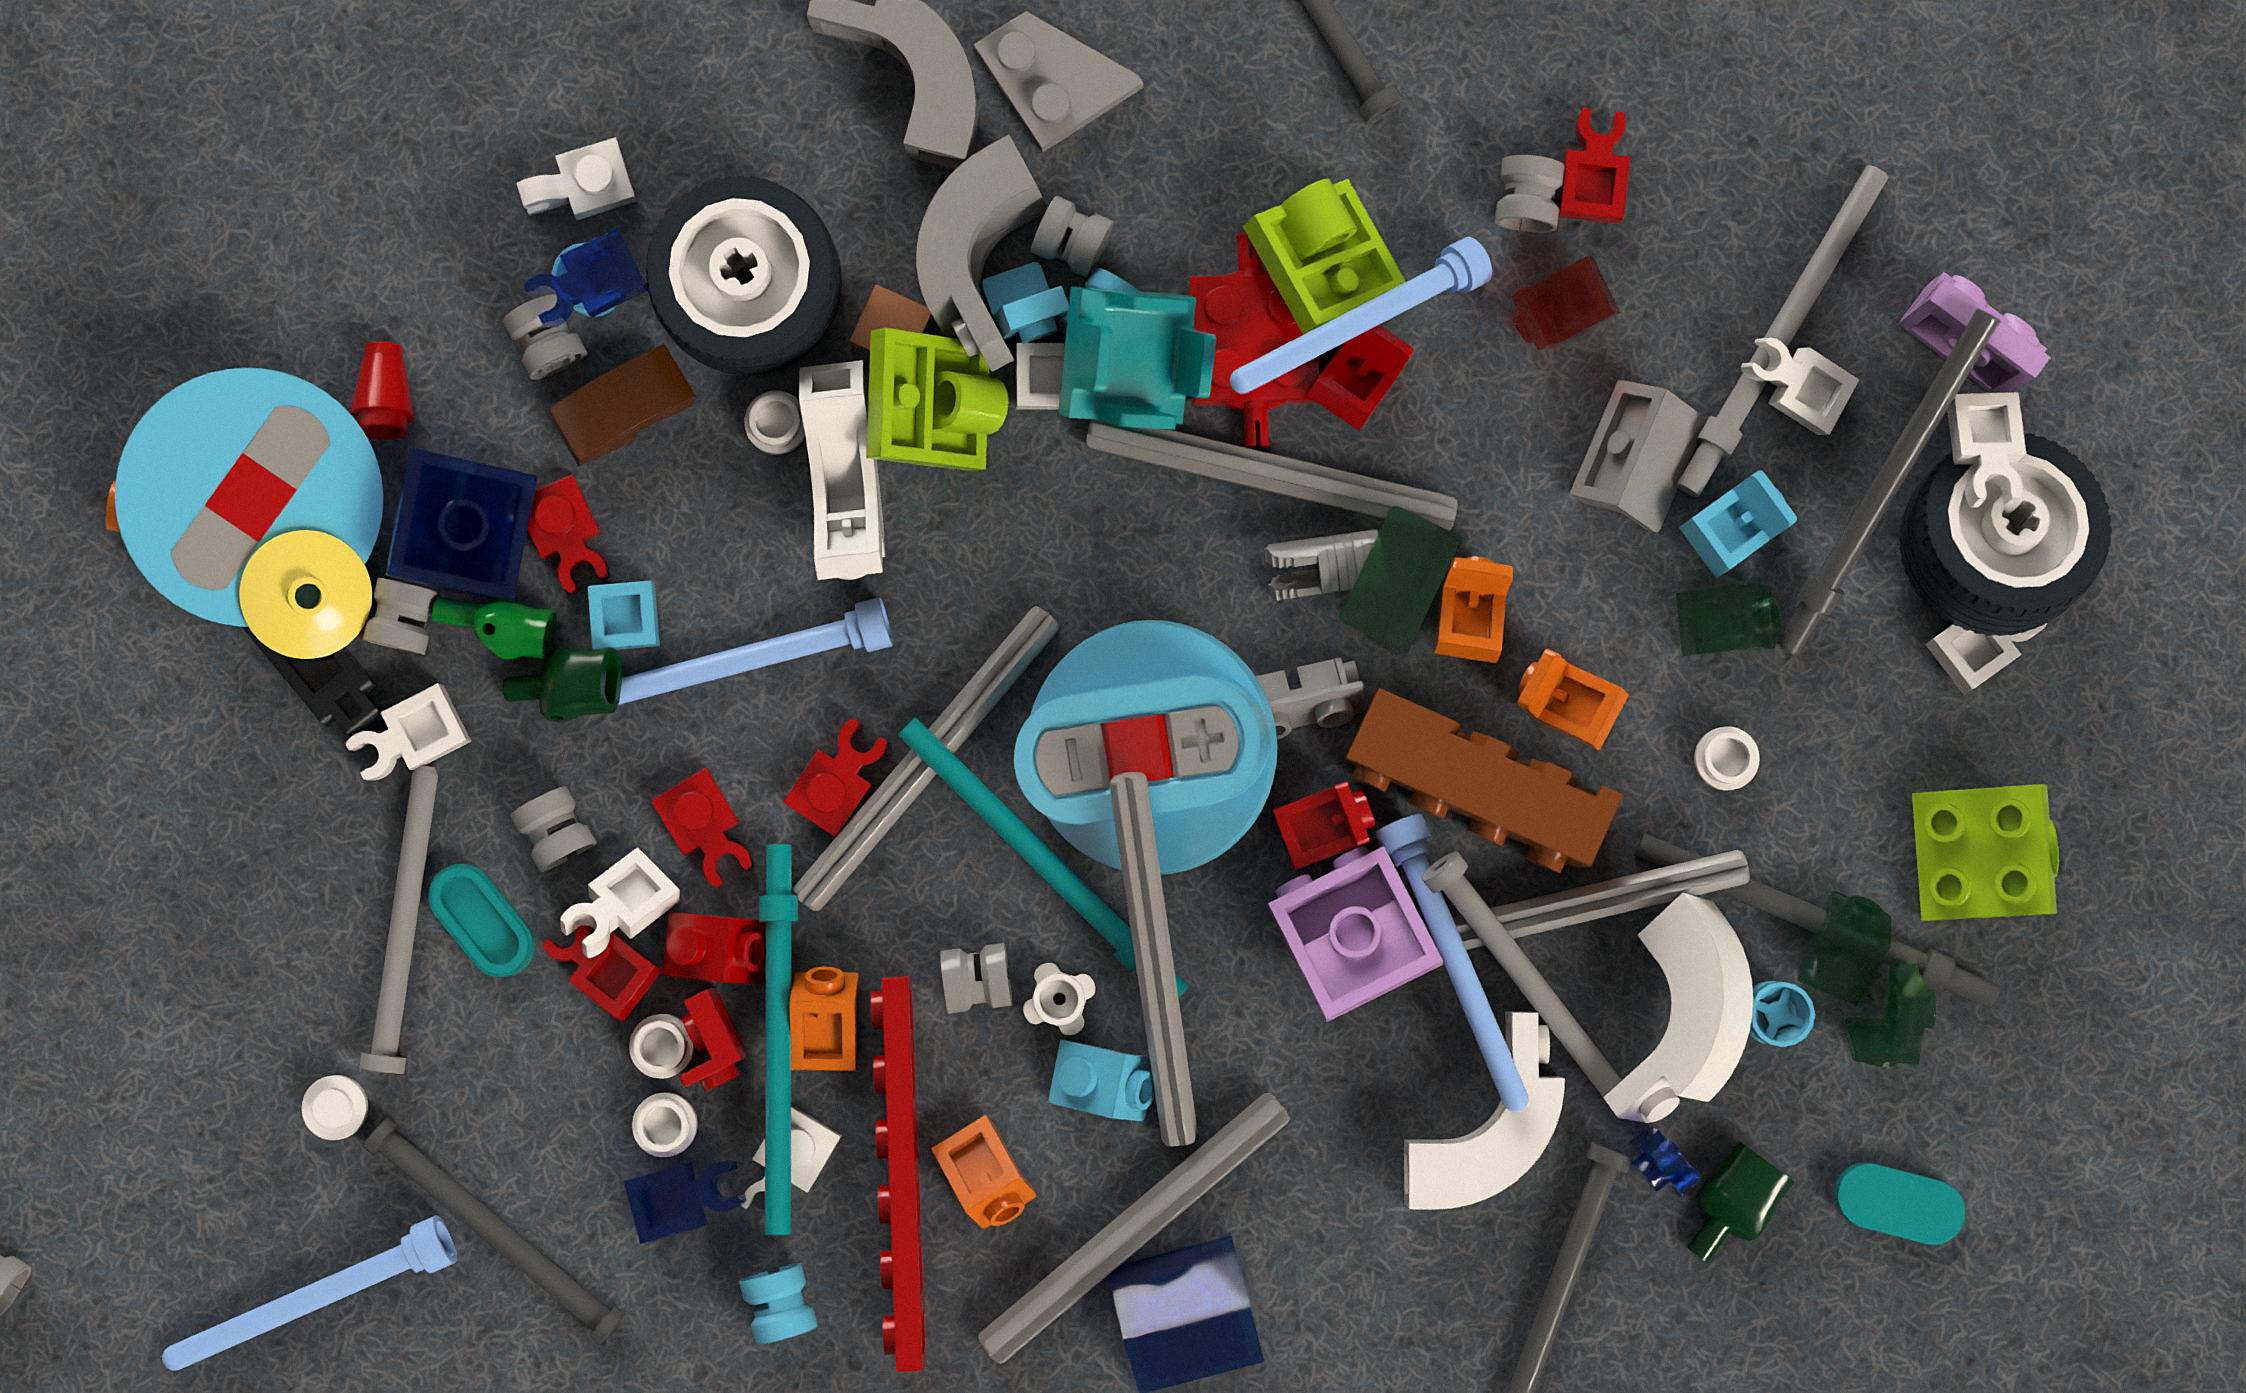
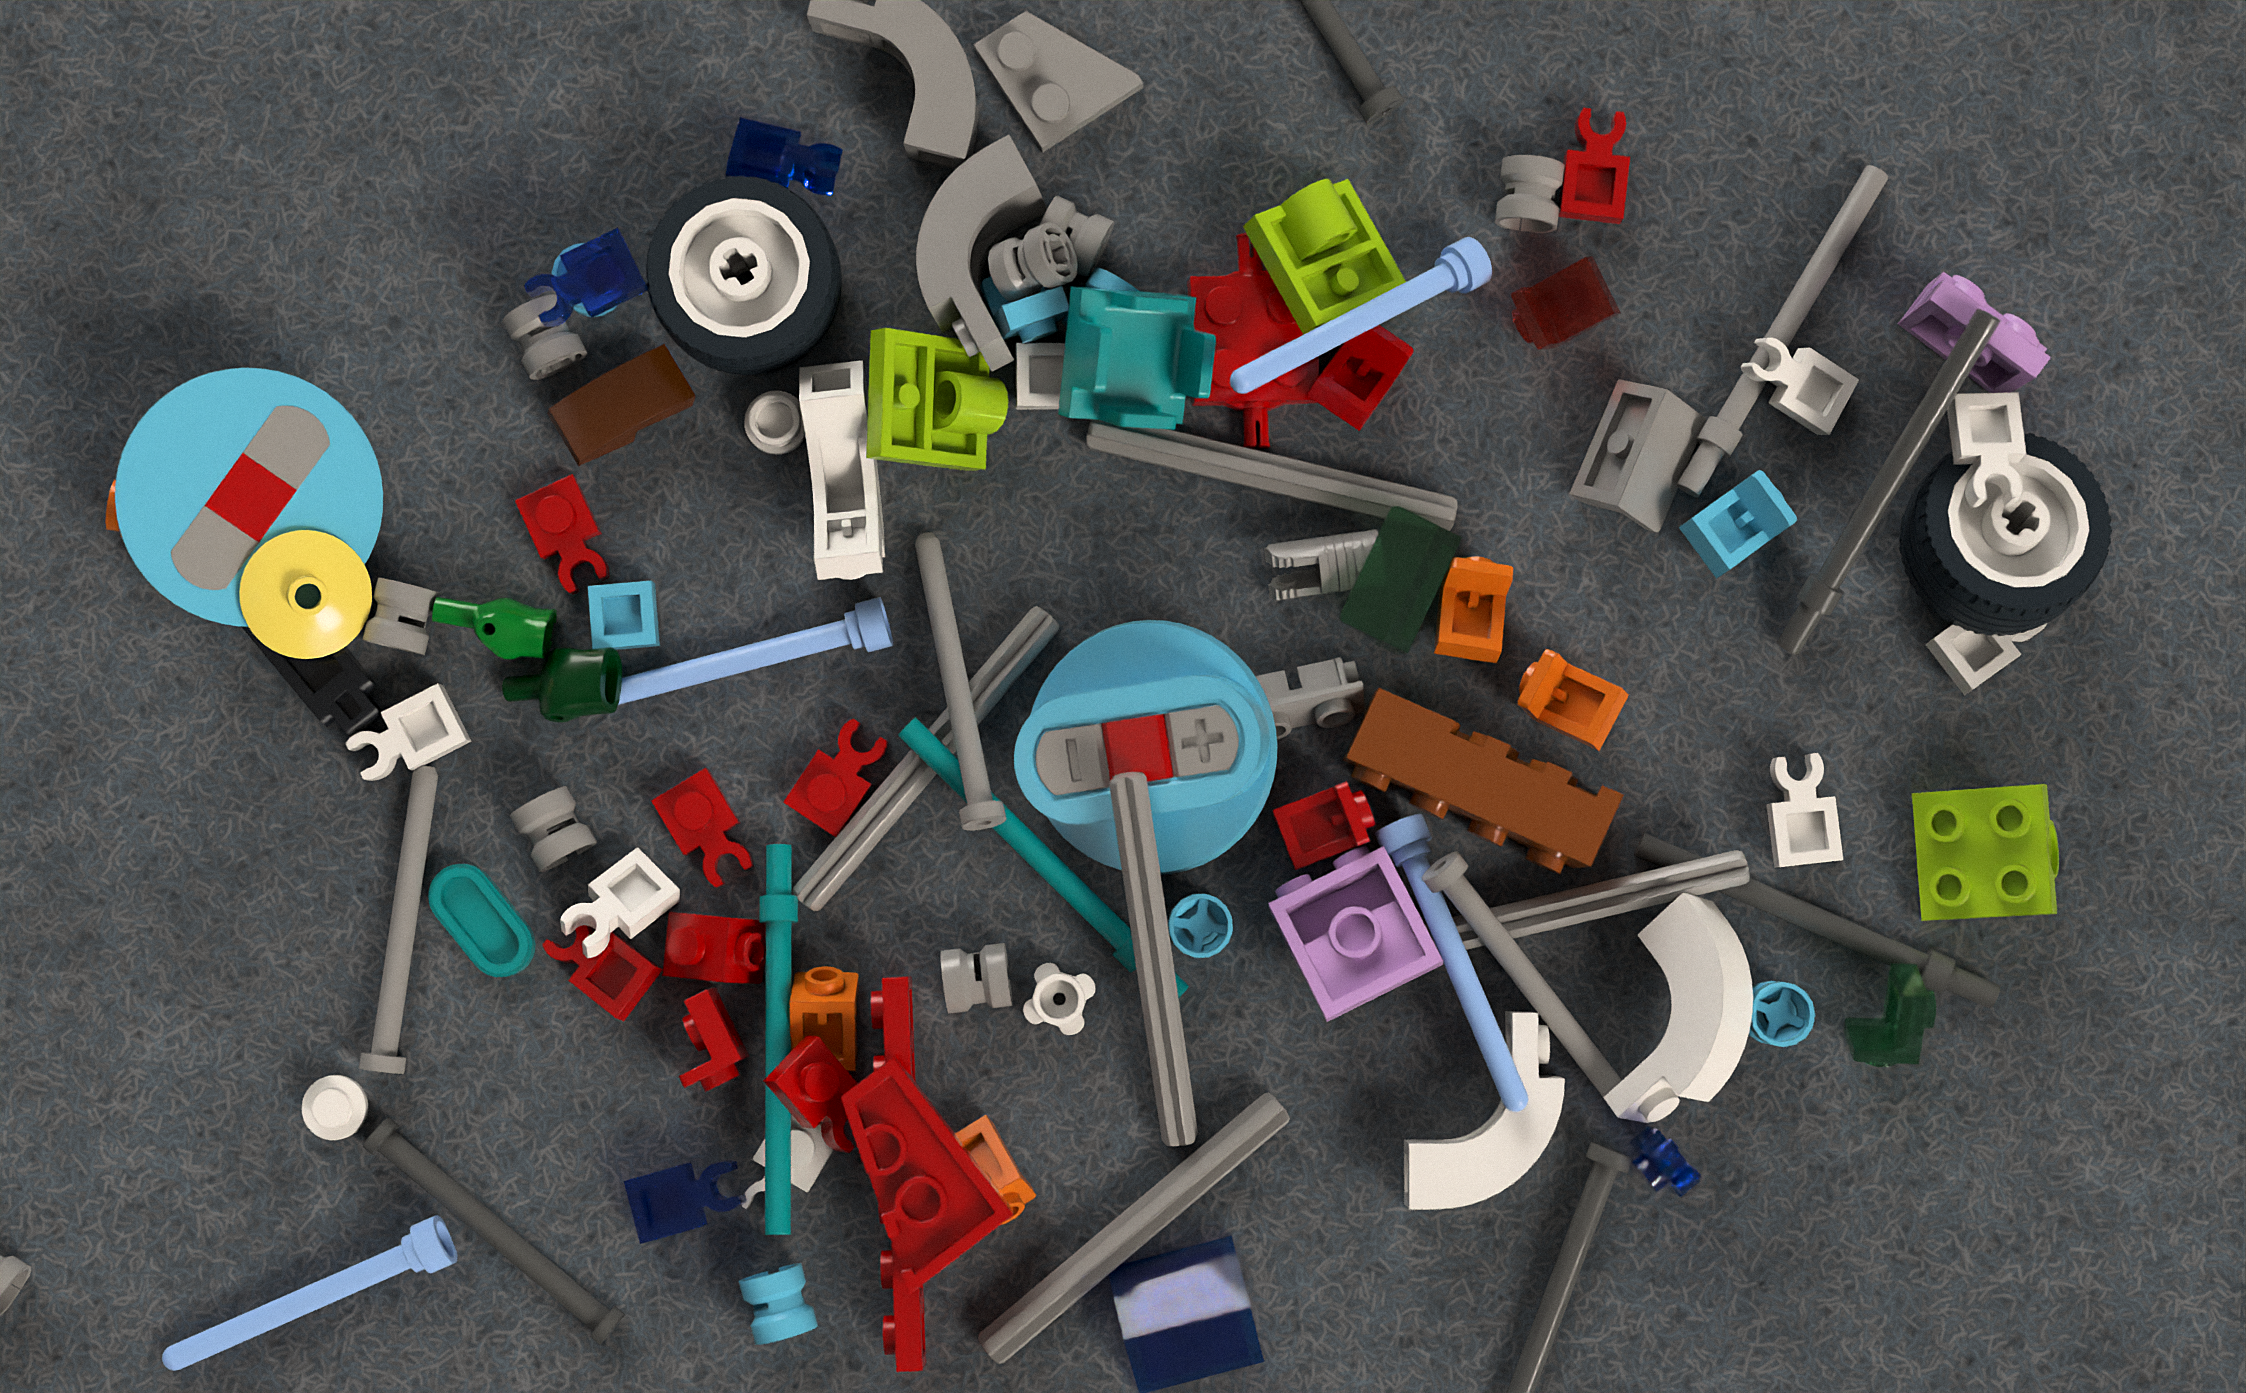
(382, 393): red cone -> none
(461, 525): clear blue slope -> none
(590, 180): white plate -> none
(661, 1046): white plate -> none
(664, 1124): white plate -> none
(776, 155): none -> clear blue plate
(811, 1089): none -> red plate
(891, 311): nougat tile -> none
(923, 1176): none -> red wing
(980, 809): none -> light grey bar
(1037, 261): none -> light grey wheel
(1102, 1081): medium azure bracket -> none
(1207, 928): none -> medium azure wheel
(1726, 758): white plate -> none
(1728, 619): clear green bracket -> none
(1738, 1200): dark green piece -> none
(1803, 826): none -> white plate
(1847, 948): clear green bracket -> none
(1899, 1203): teal tile -> none

